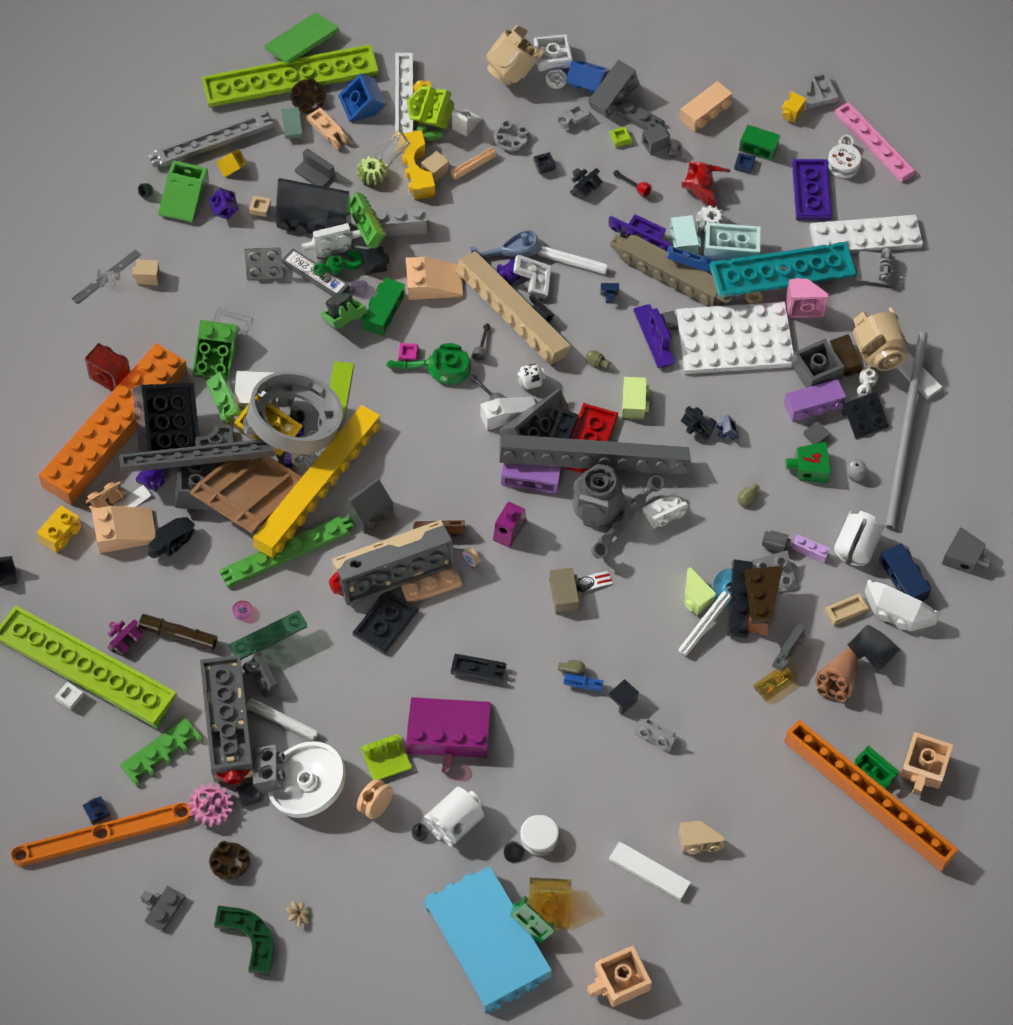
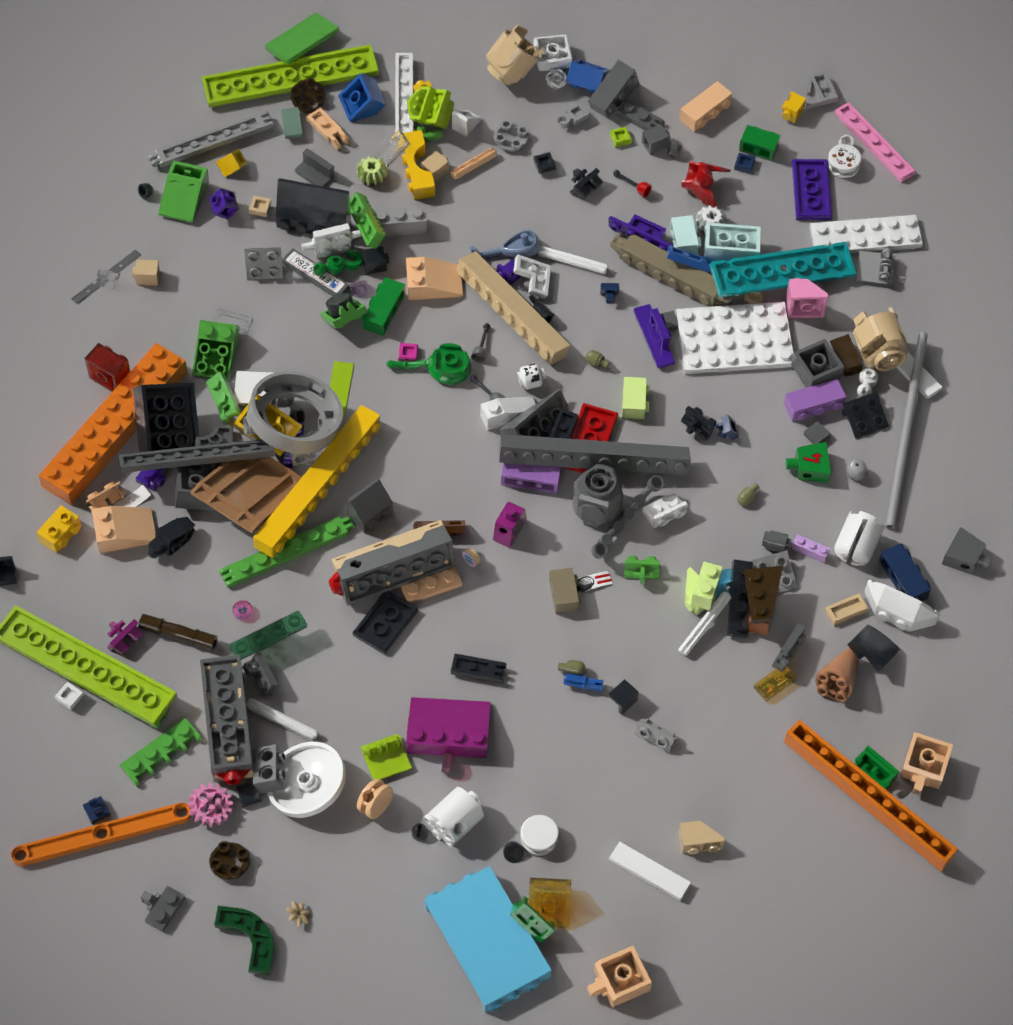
(642, 568): none -> bright green hips
(706, 585): none -> yellowish green brick

